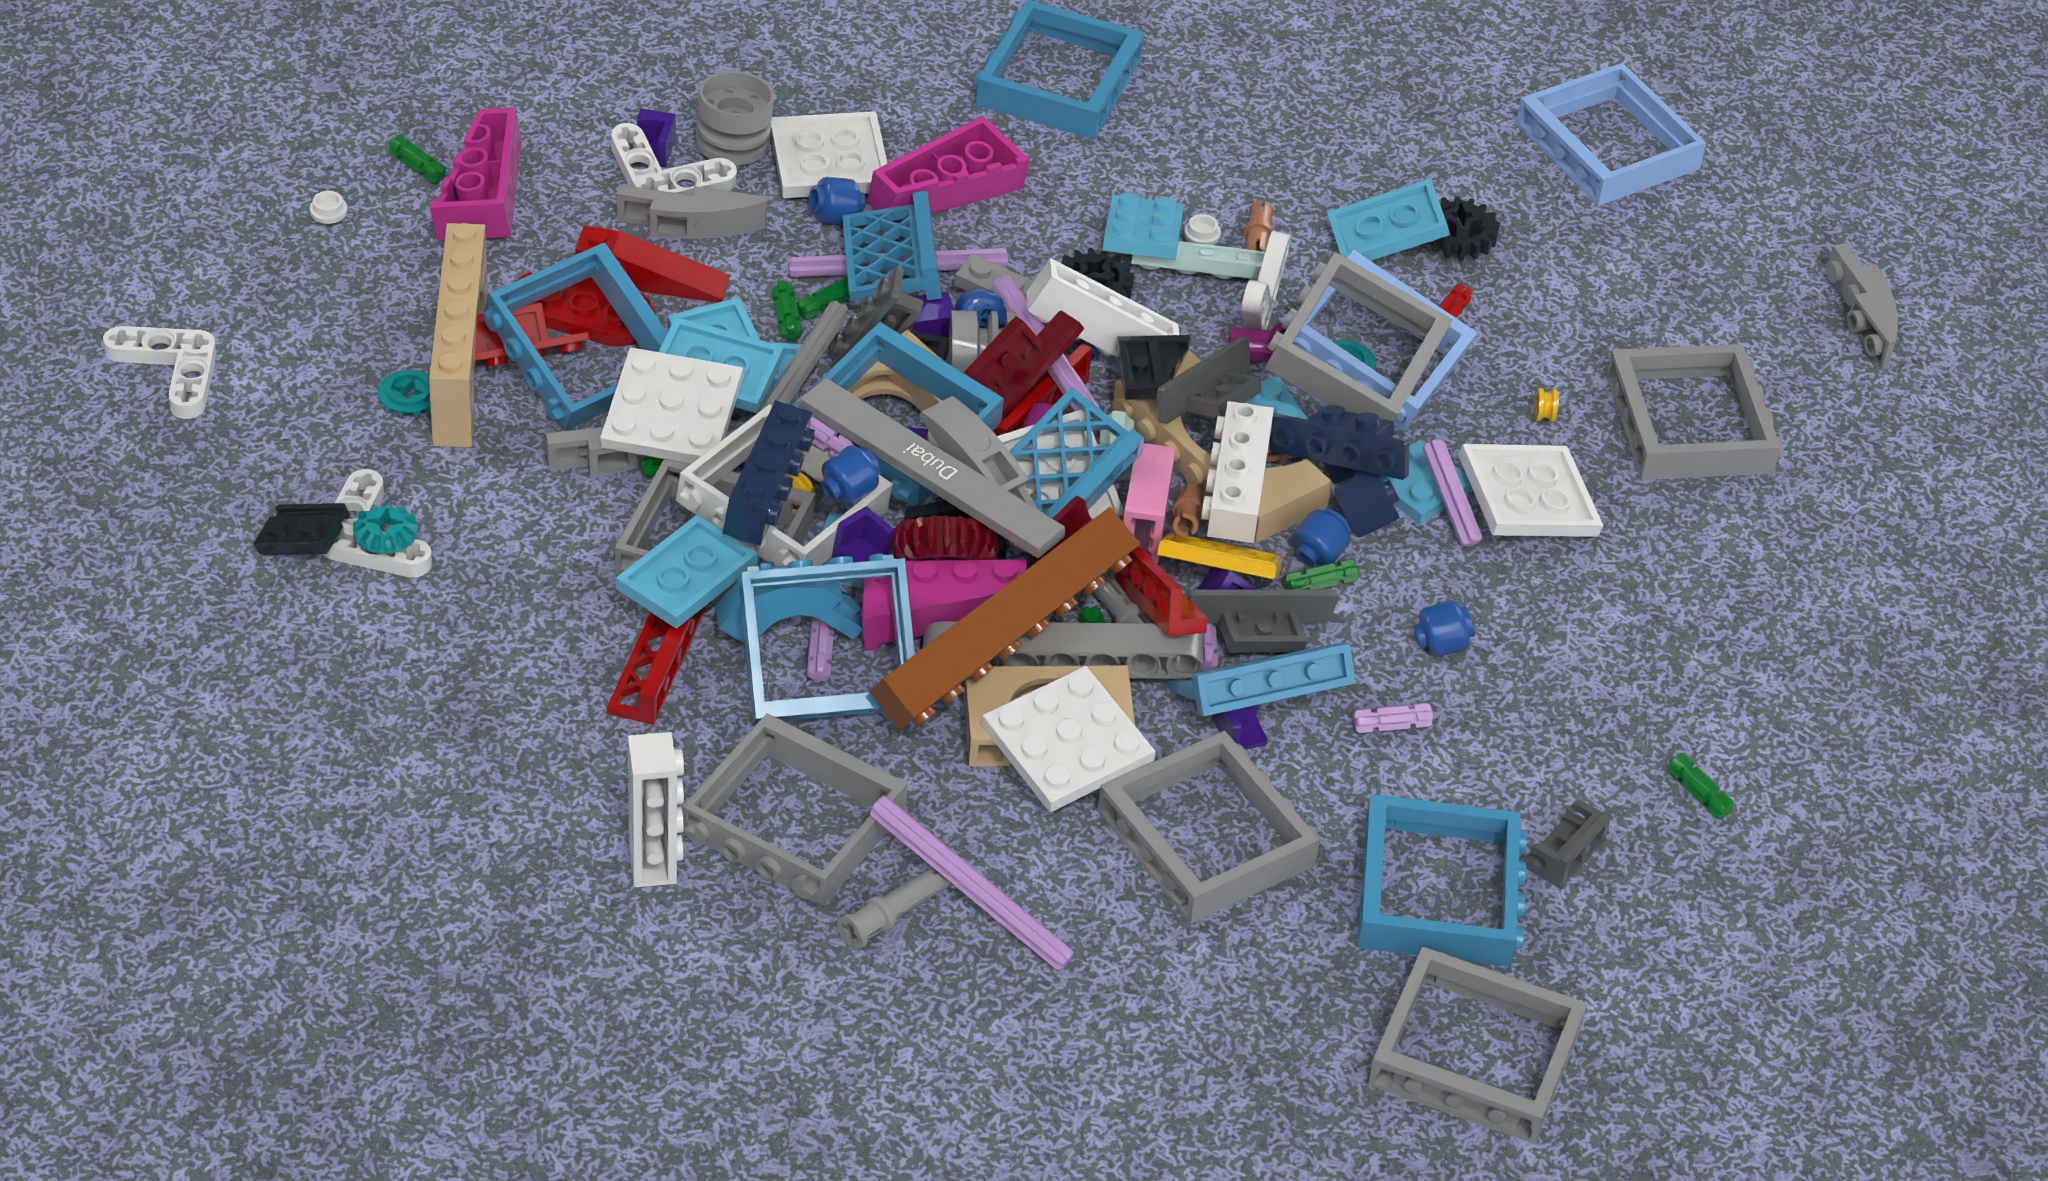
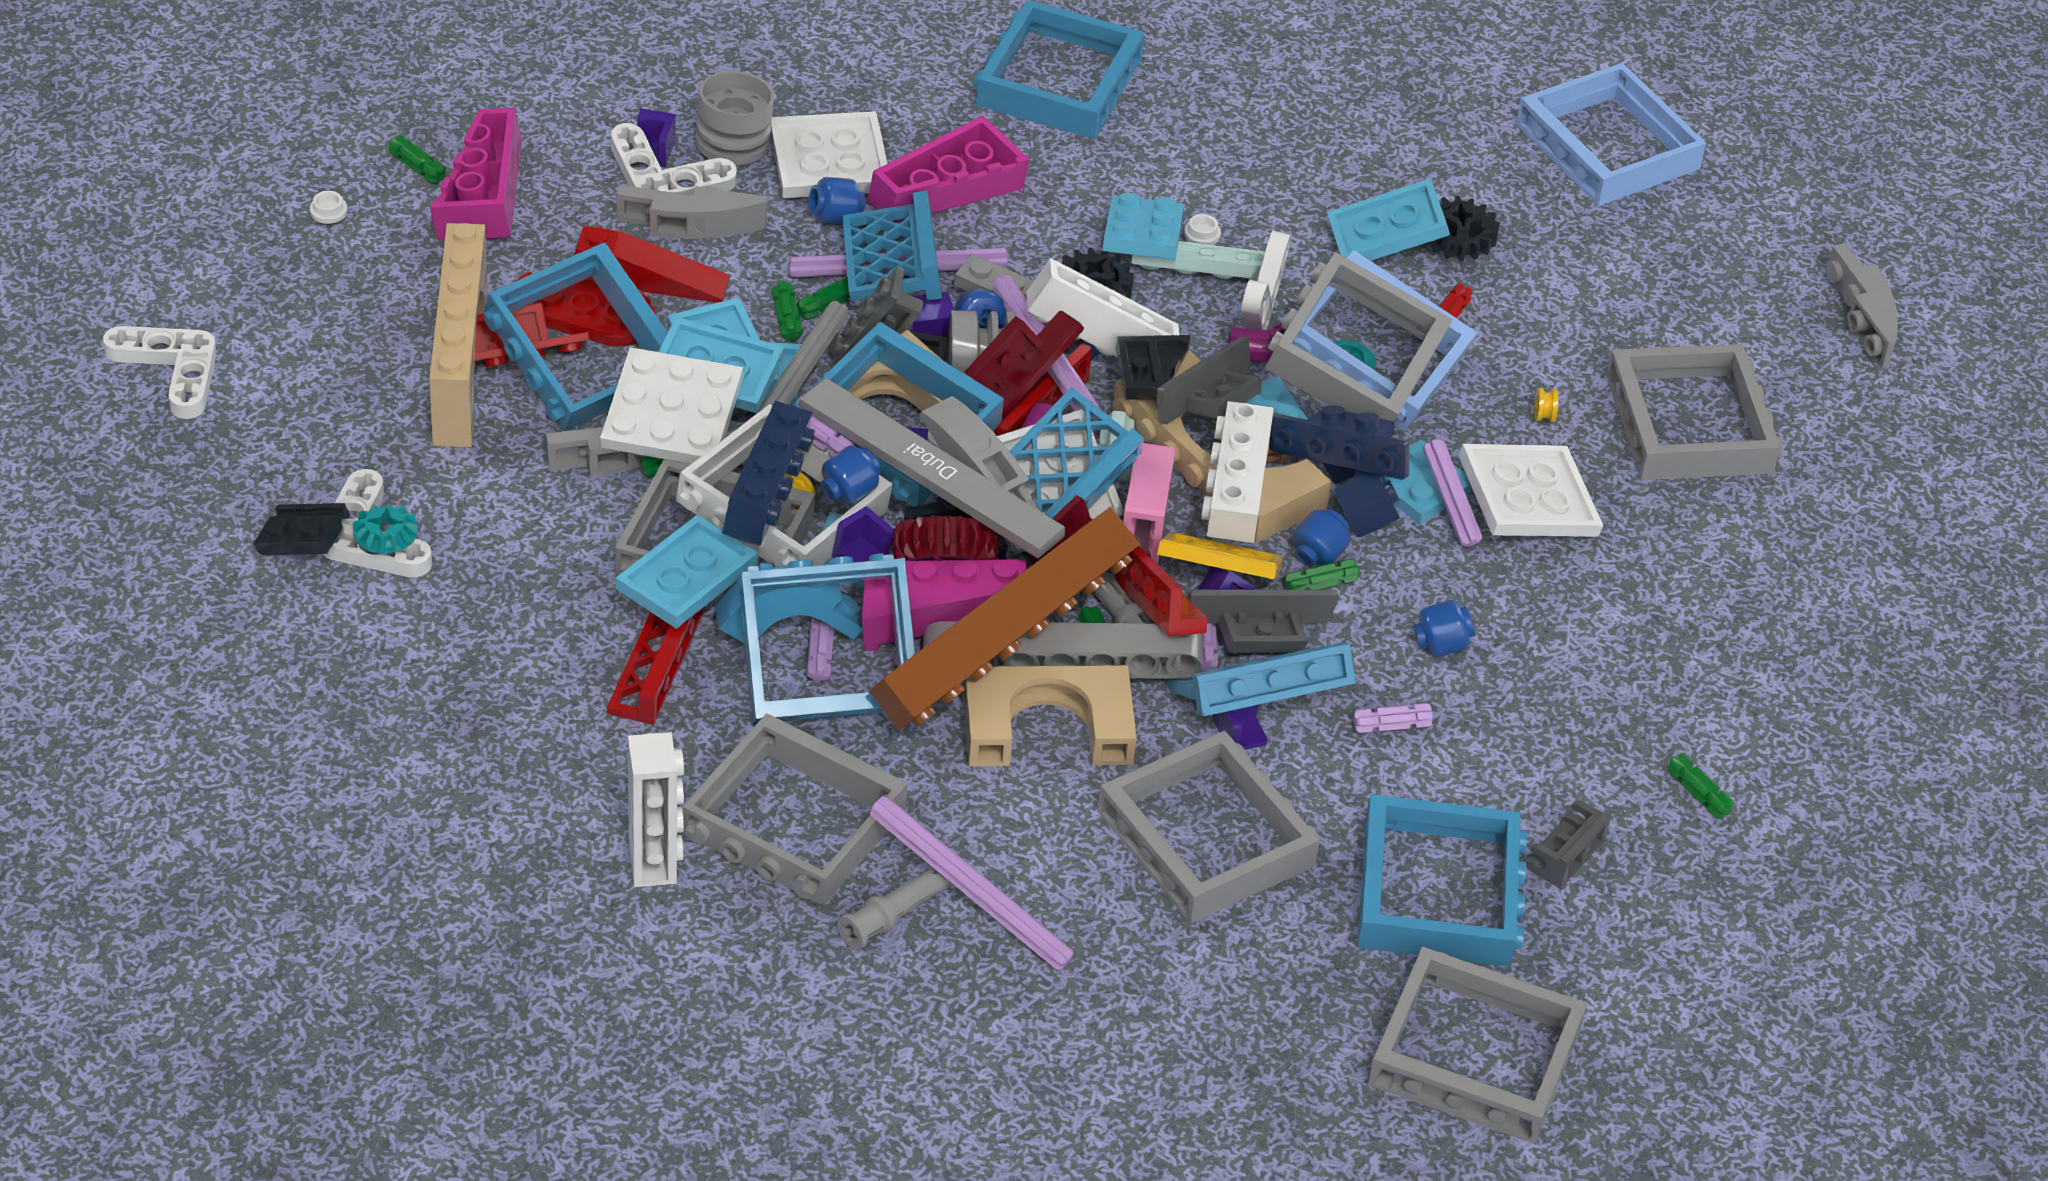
(400, 384): teal gear -> none
(1067, 738): white plate -> none
(1187, 510): nougat pin -> none
(1259, 226): nougat pin -> none

